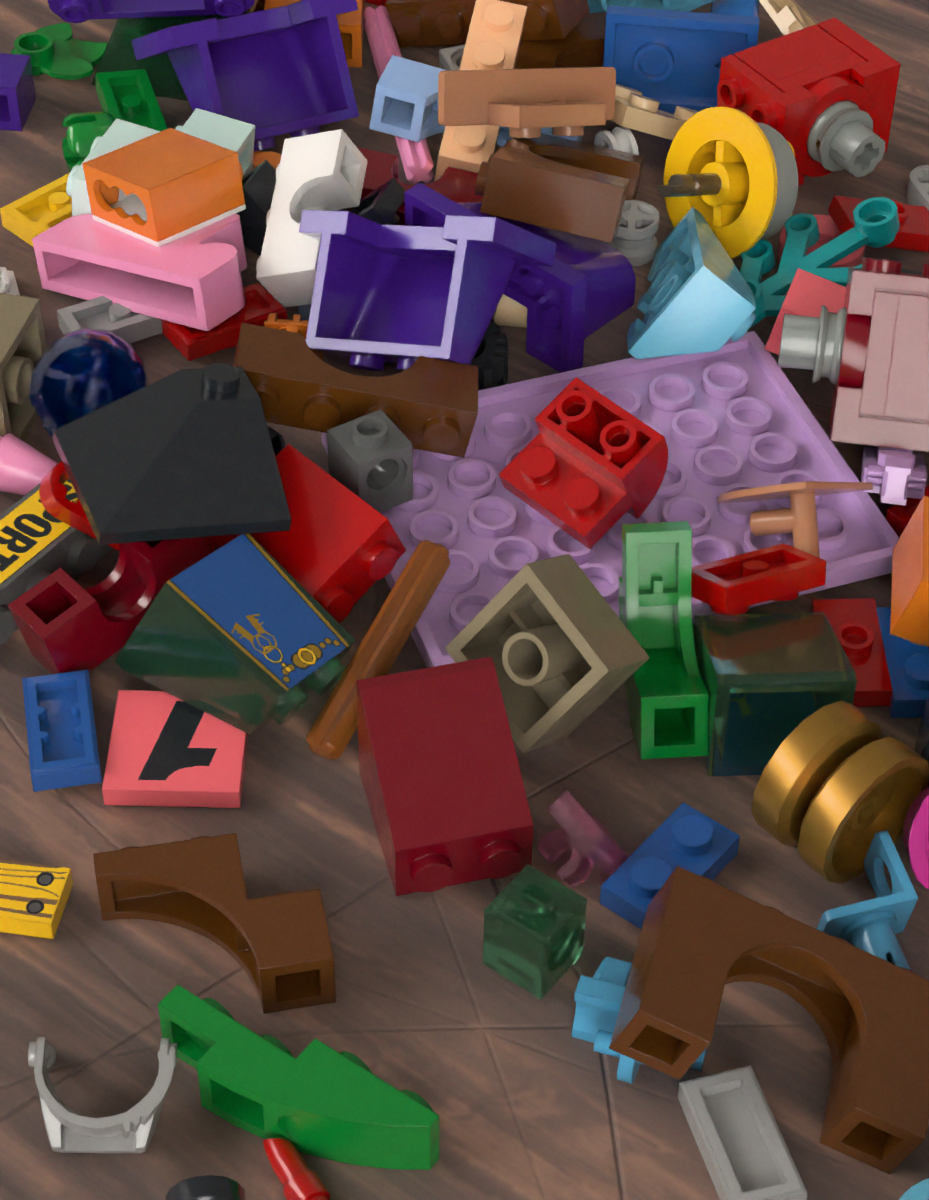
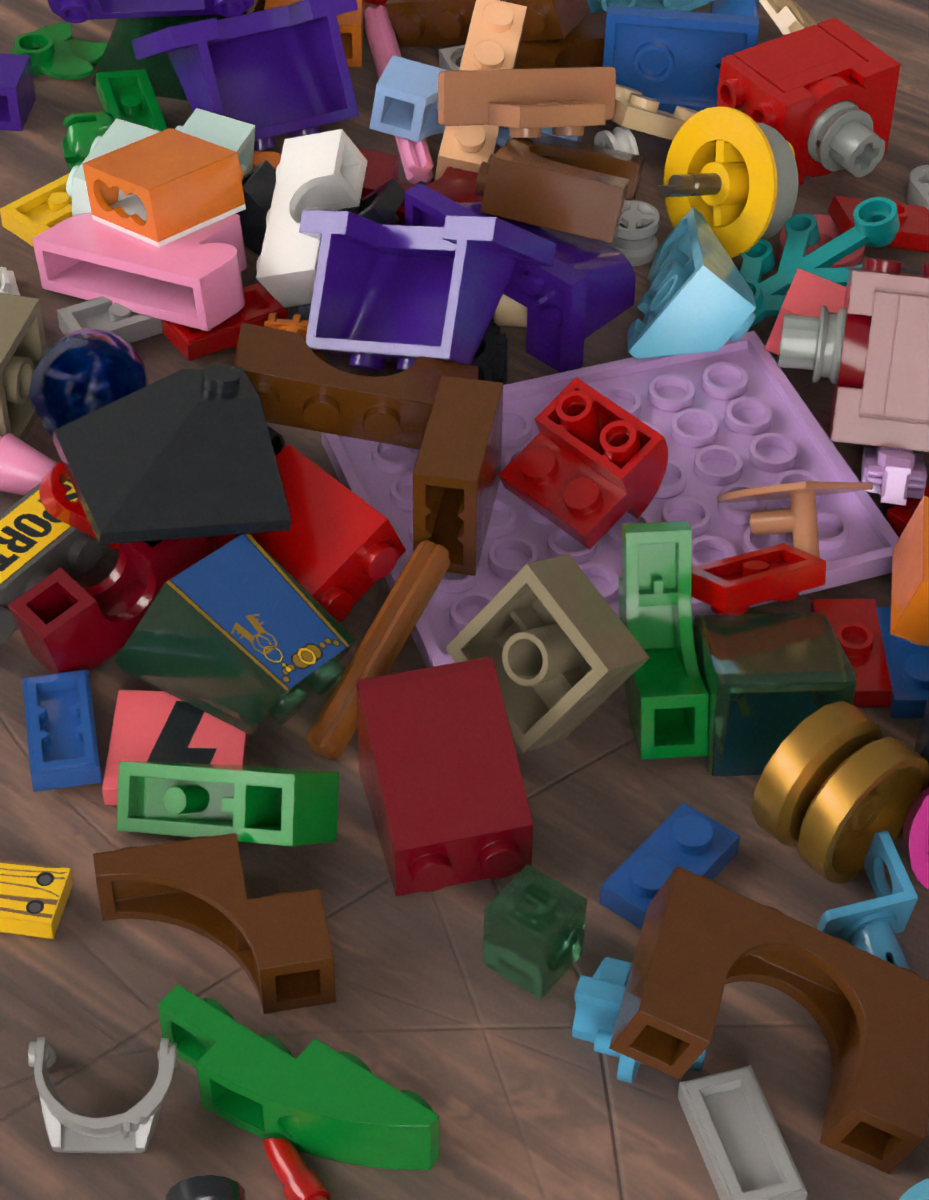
(214, 800): none -> green slope
(372, 460): dark grey brick -> none
(459, 470): none -> reddish brown brick
(586, 839): clear pink tile -> none

